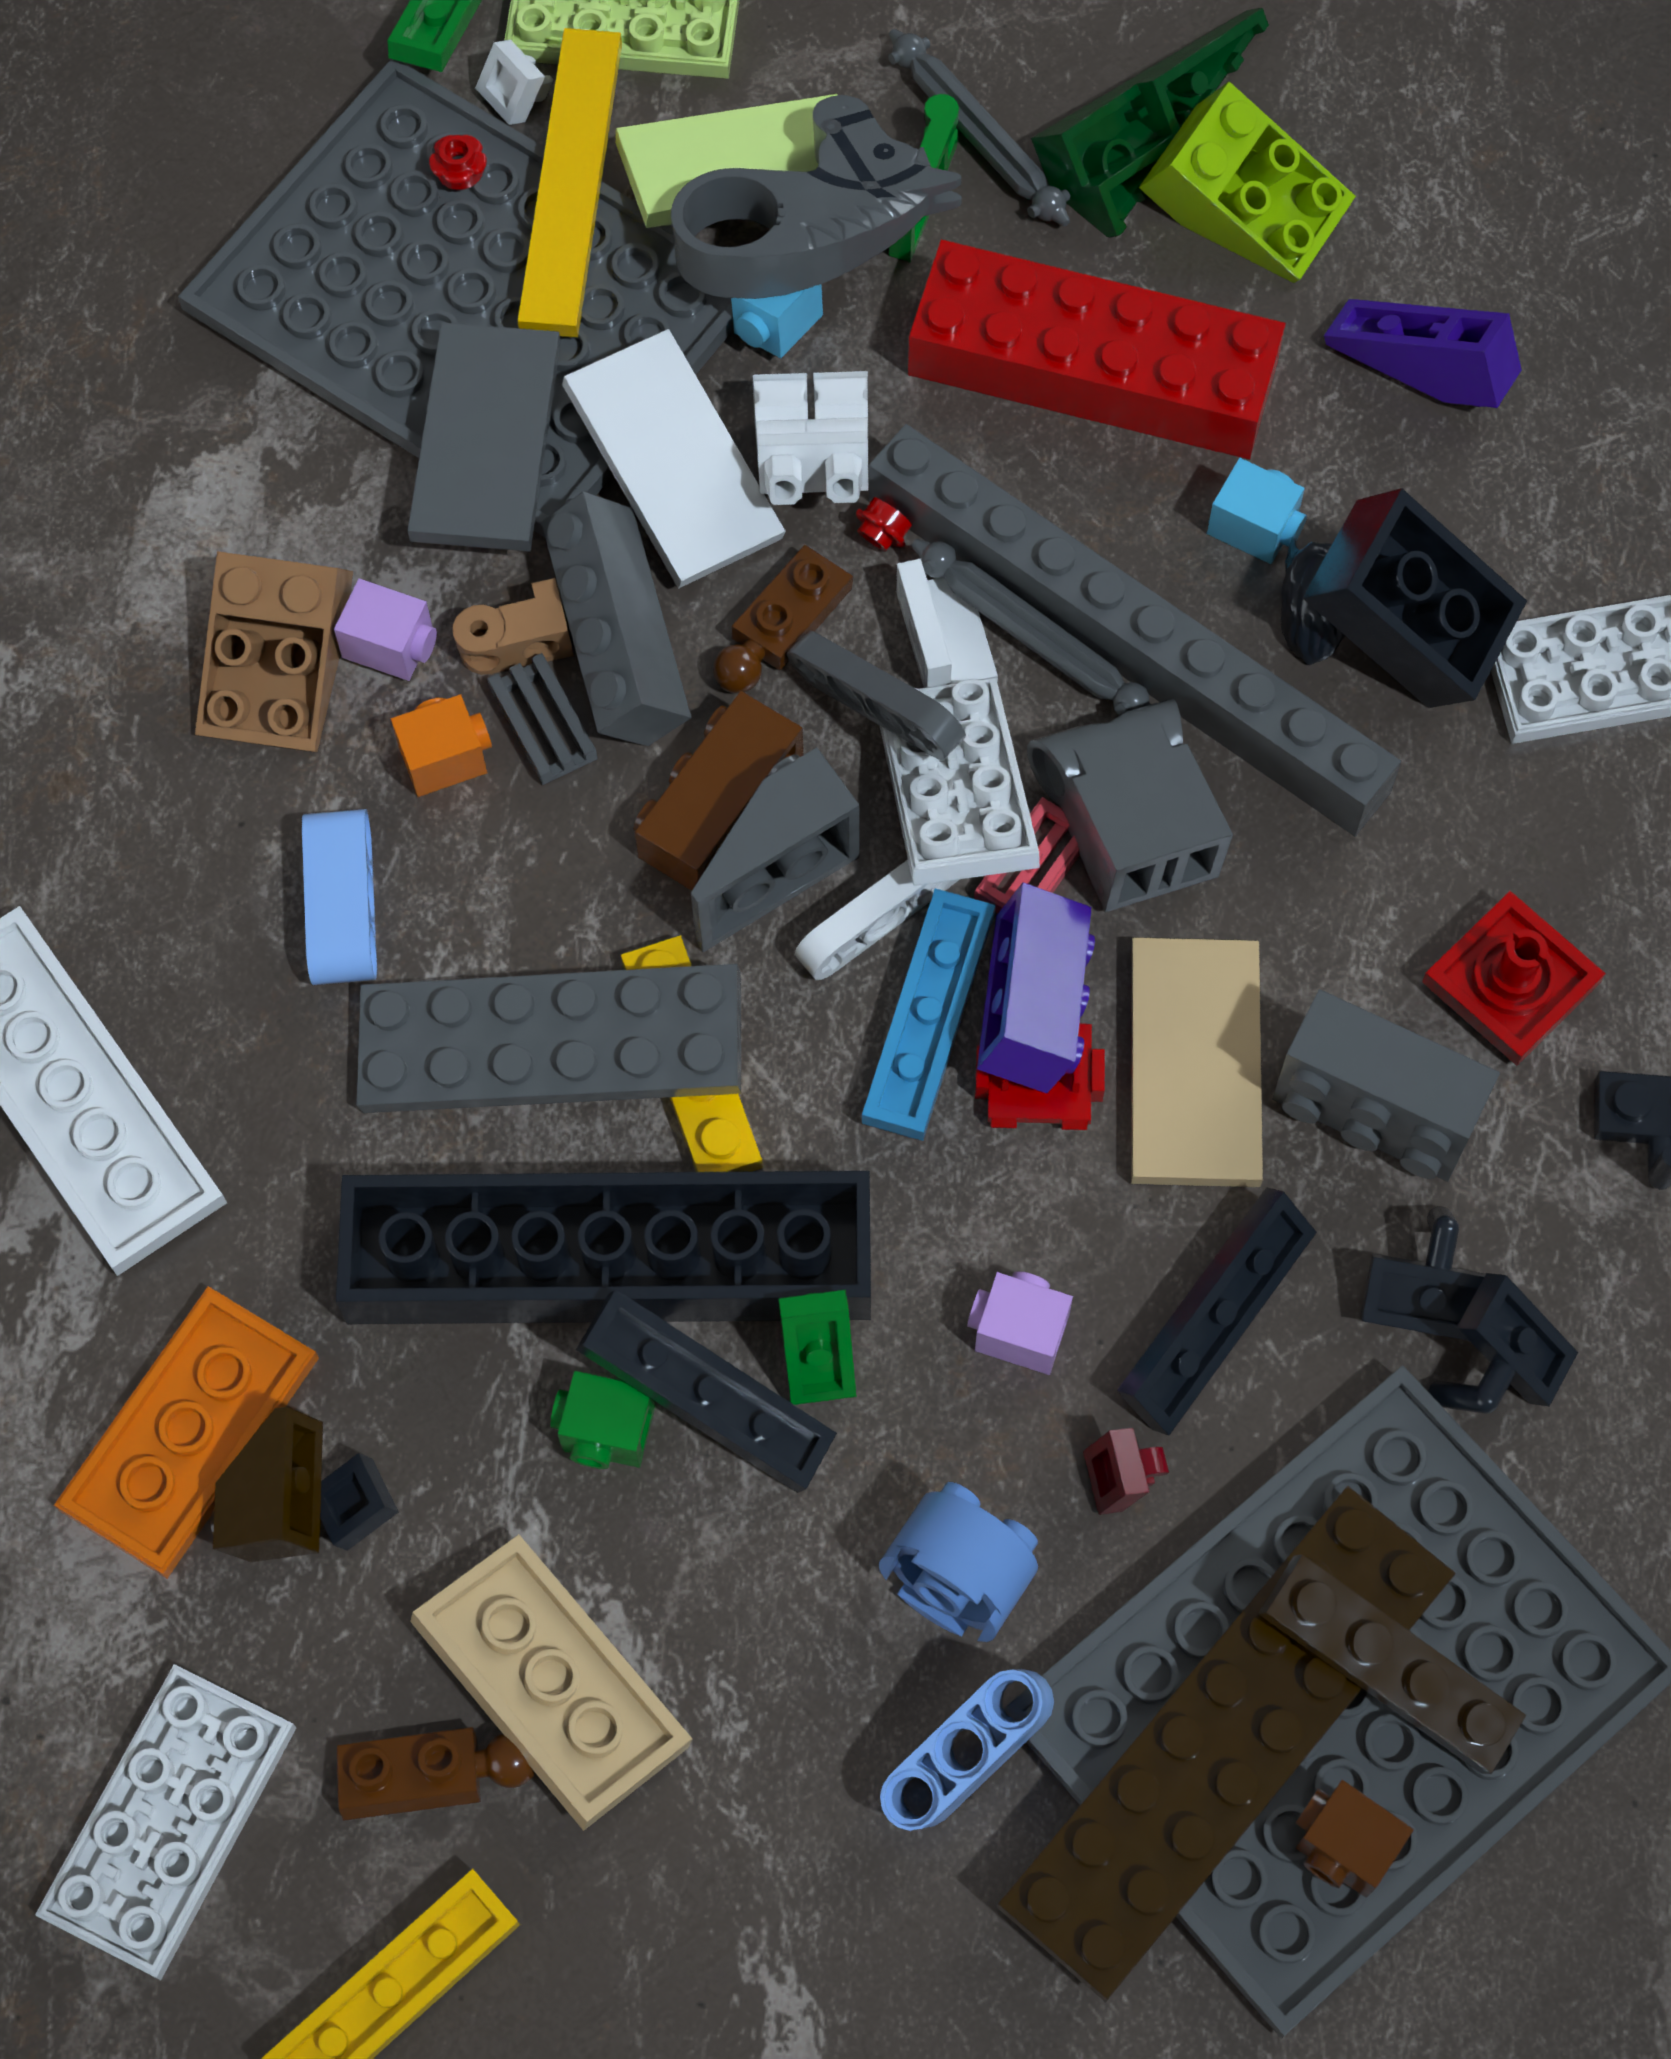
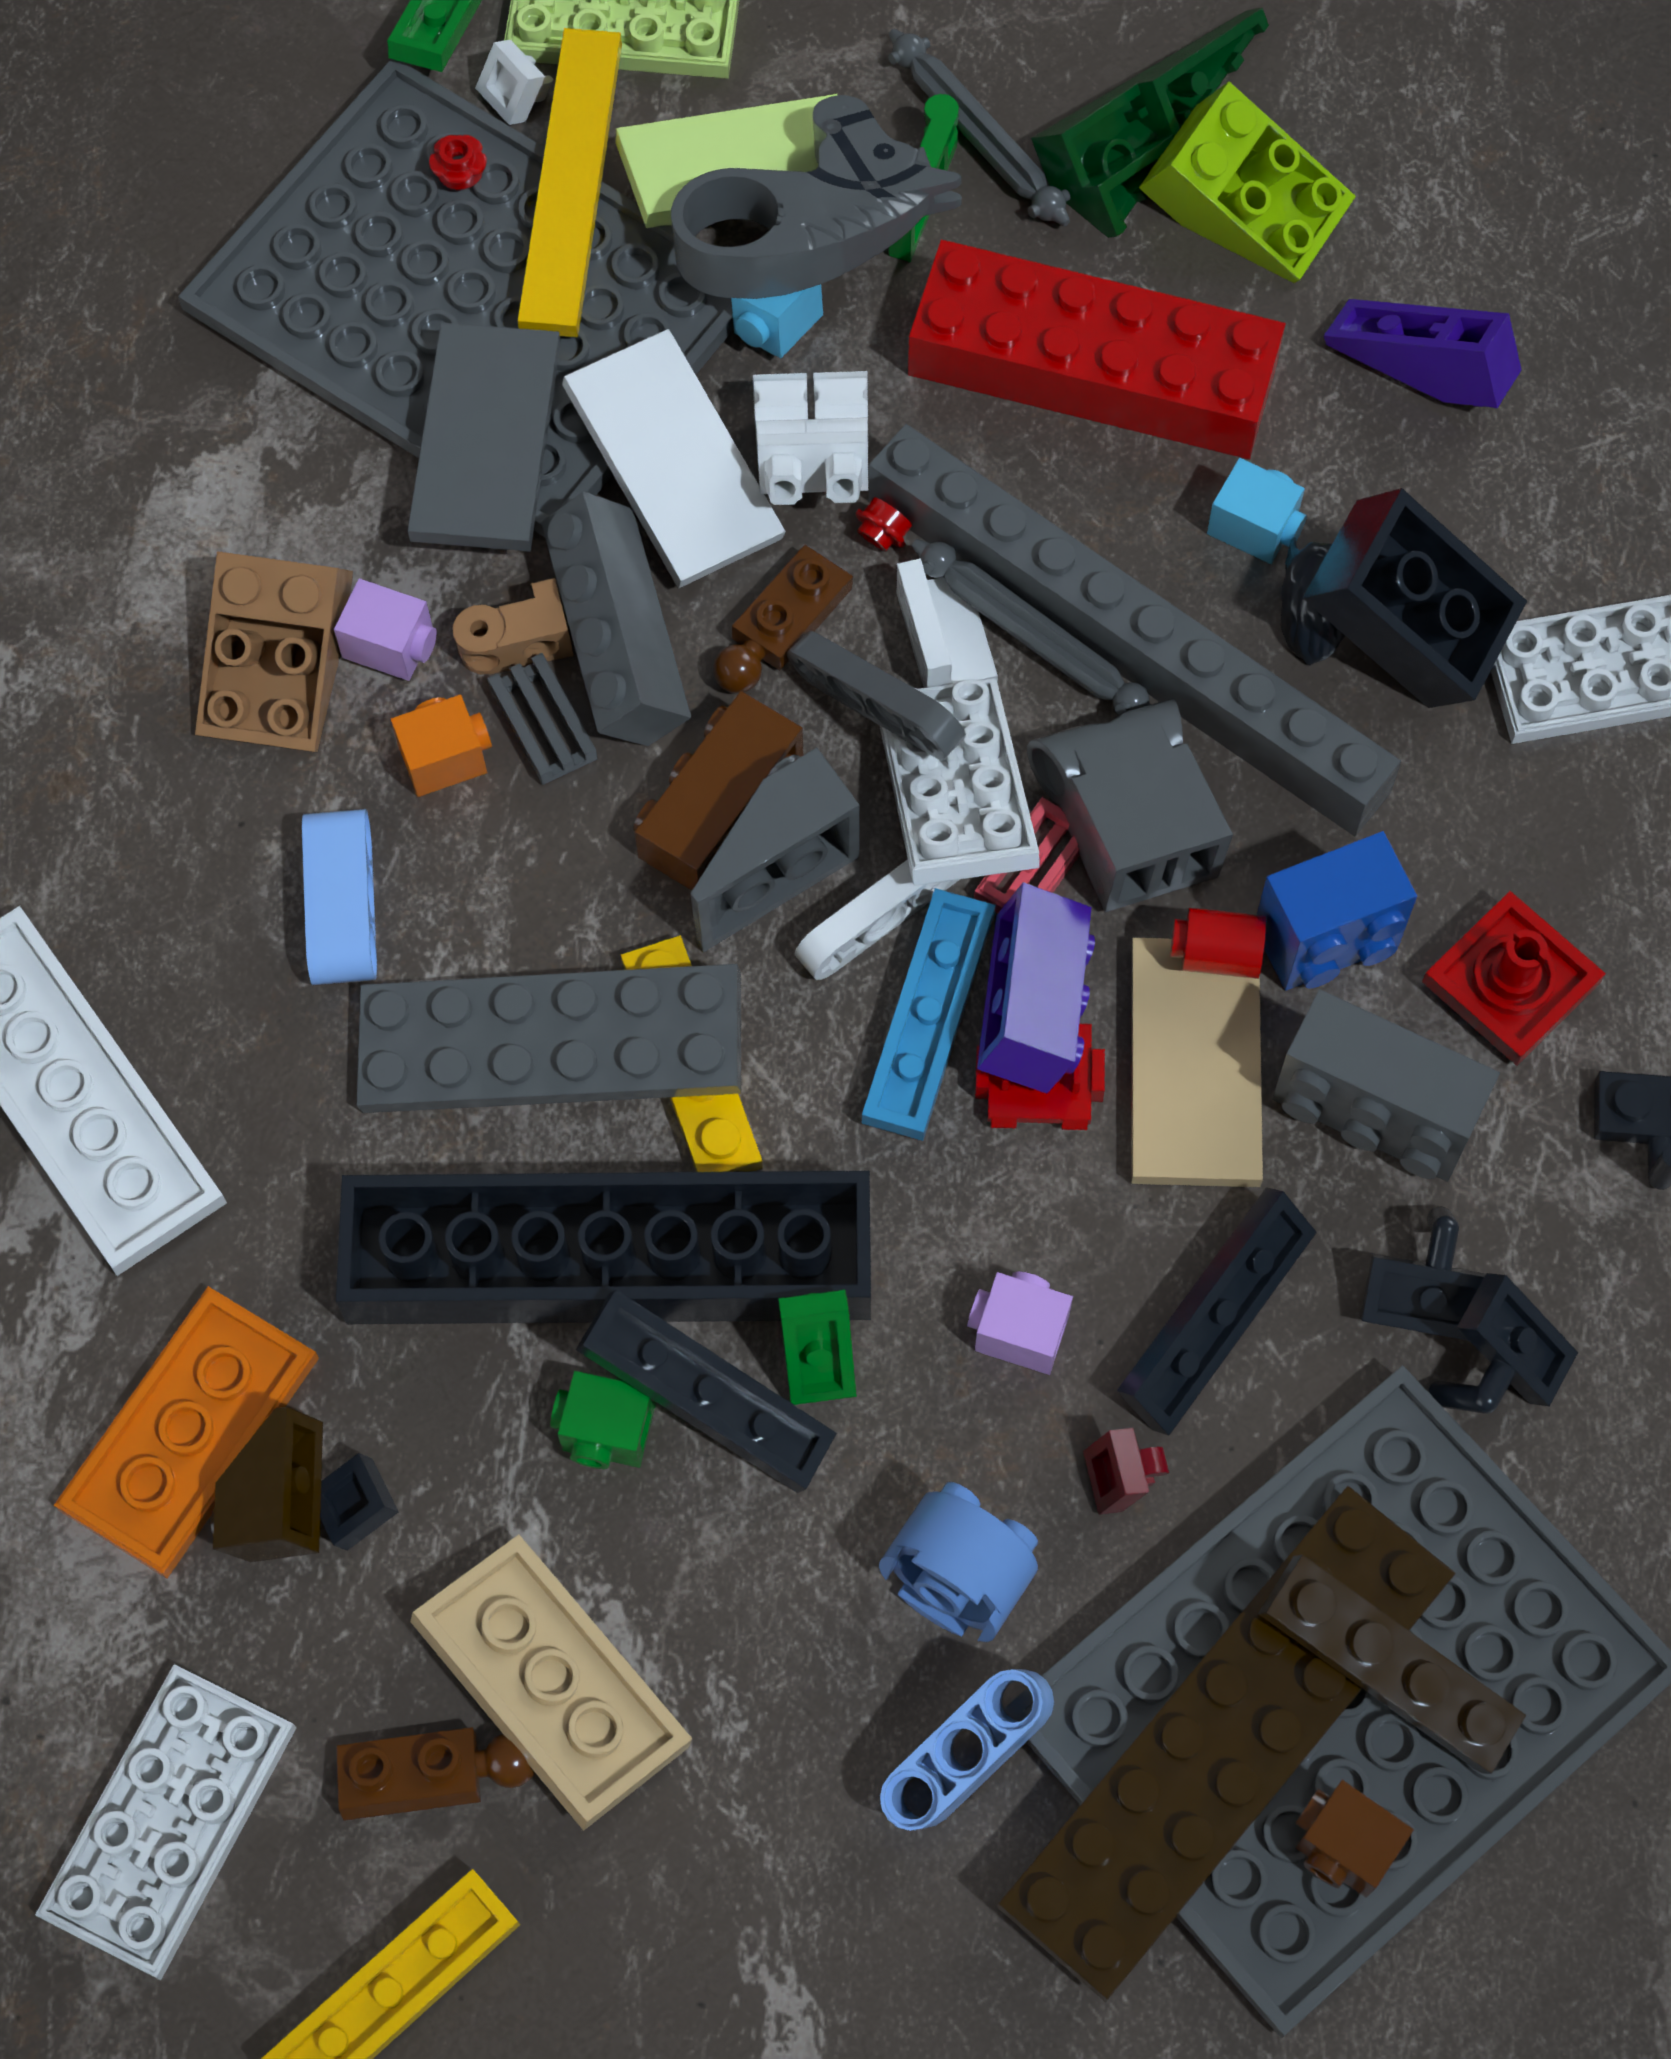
(1220, 942): none -> red brick
(1336, 912): none -> blue brick

